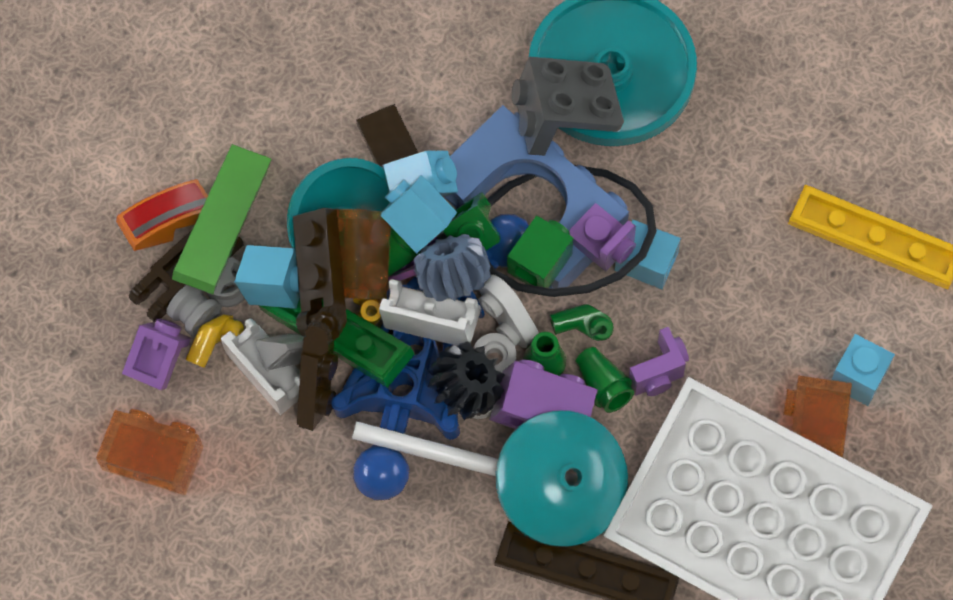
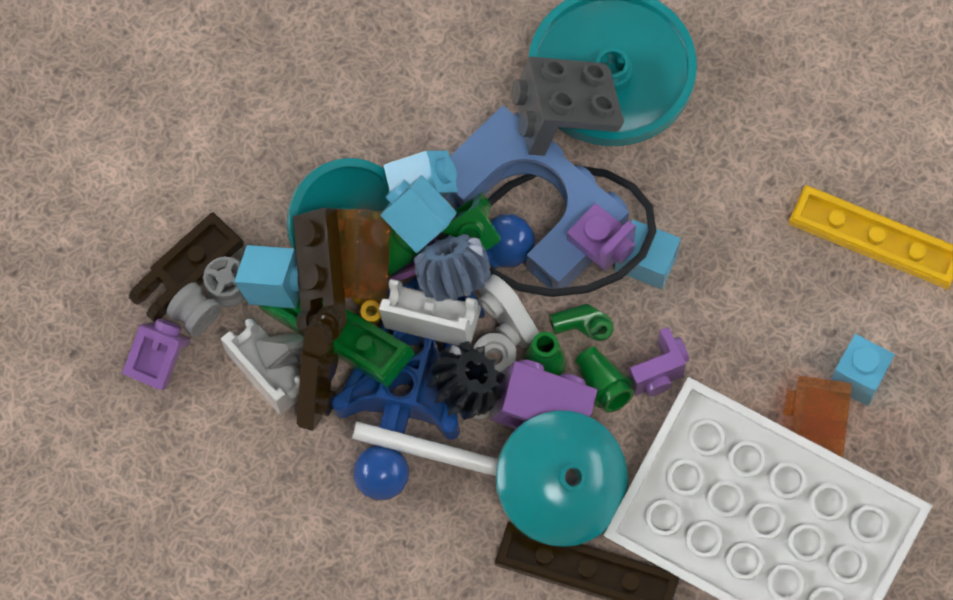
(150, 450): clear orange brick -> none
(157, 216): slope -> none
(209, 335): yellow arm -> none
(221, 219): bright green tile -> none
(386, 135): dark brown tile -> none
(540, 253): green brick -> none

